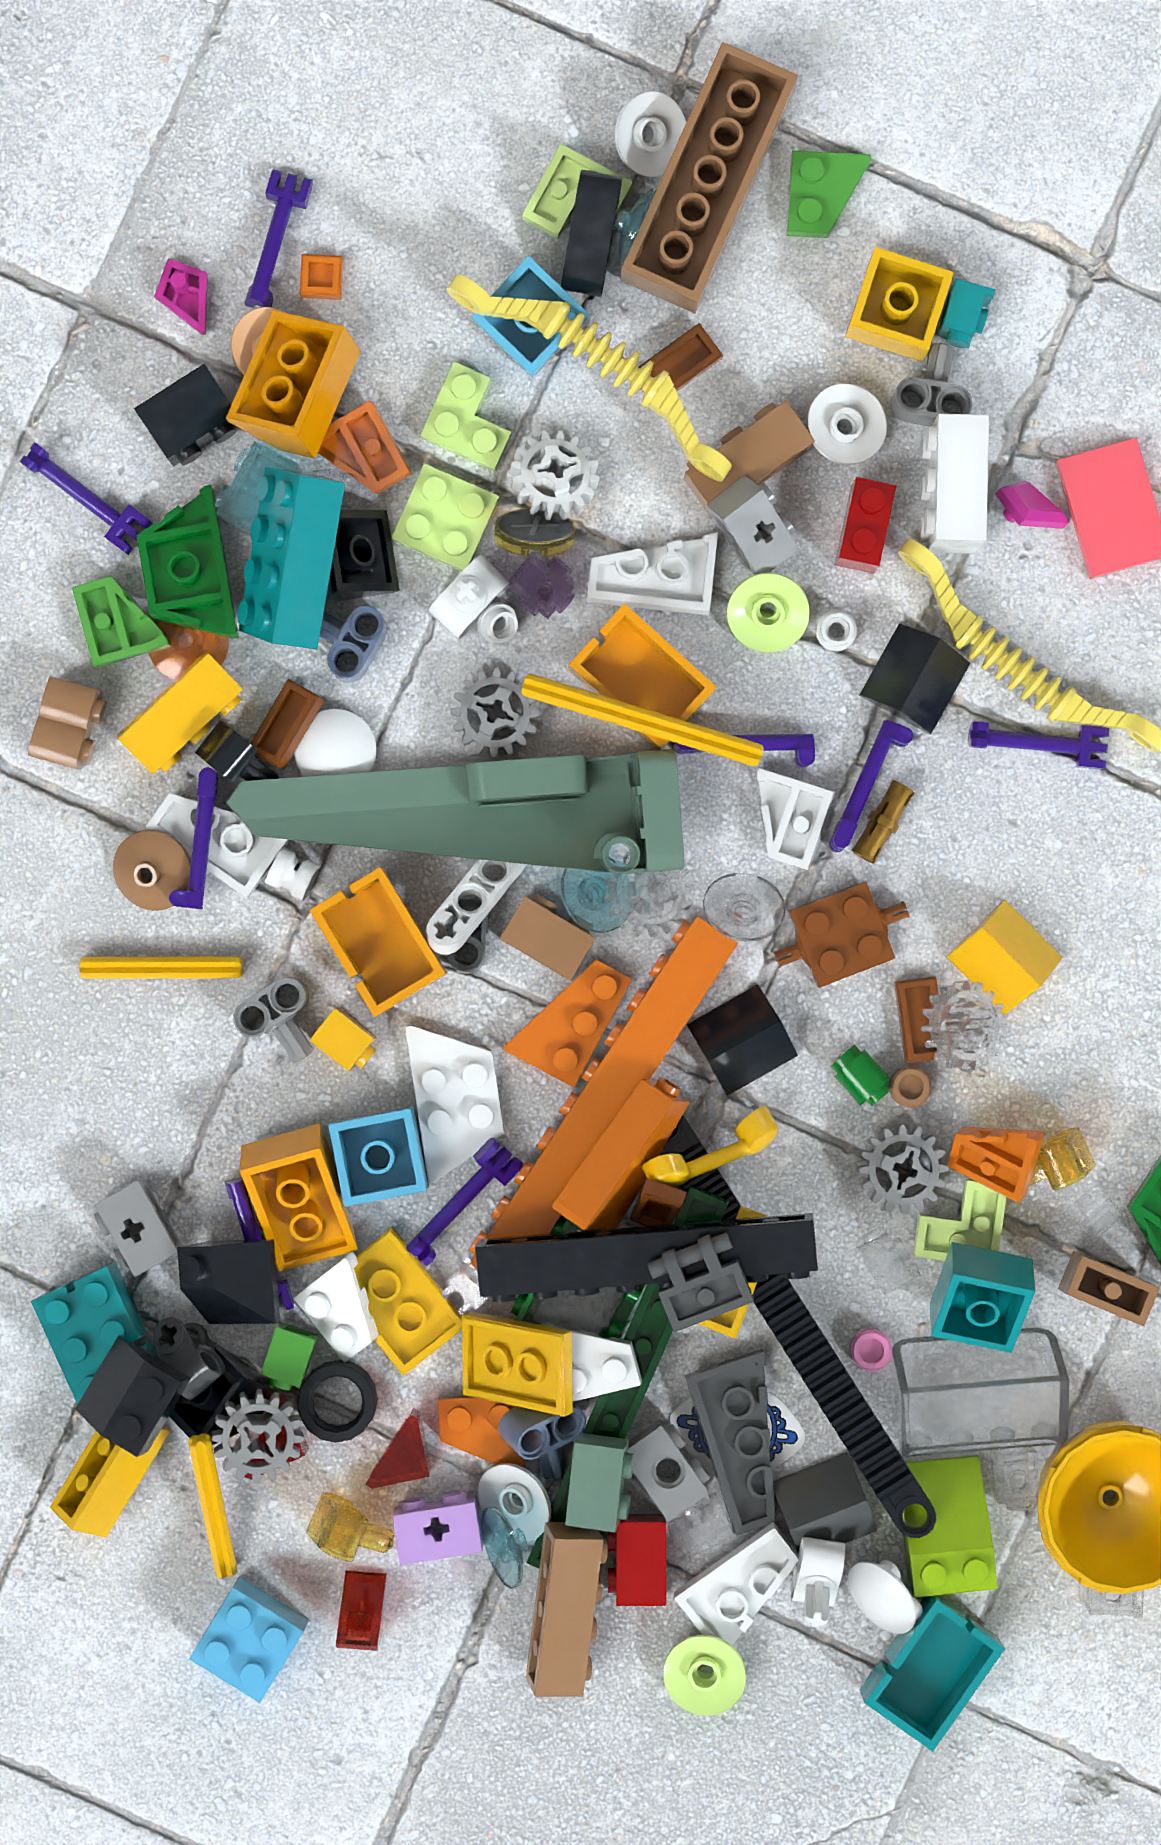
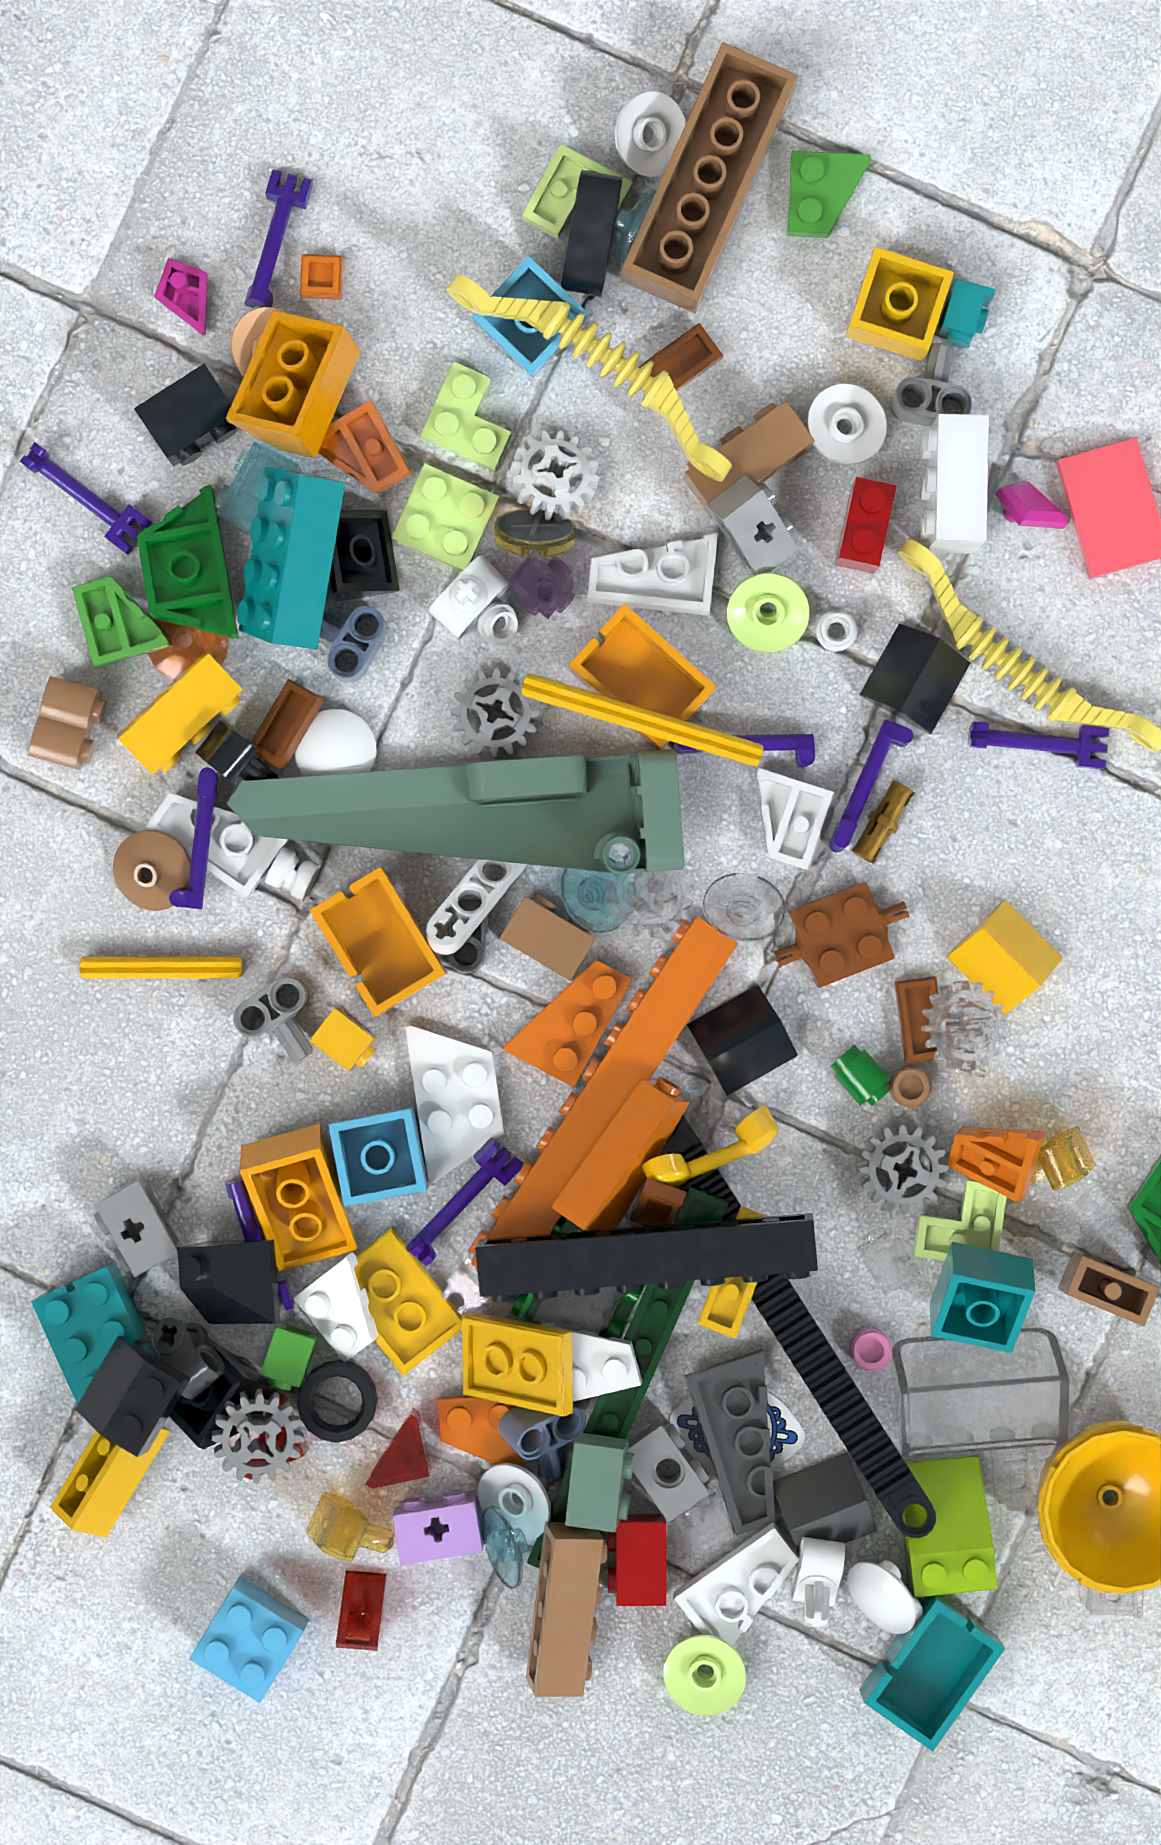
(212, 1505): yellow axle -> none
(704, 1294): dark grey plate -> none

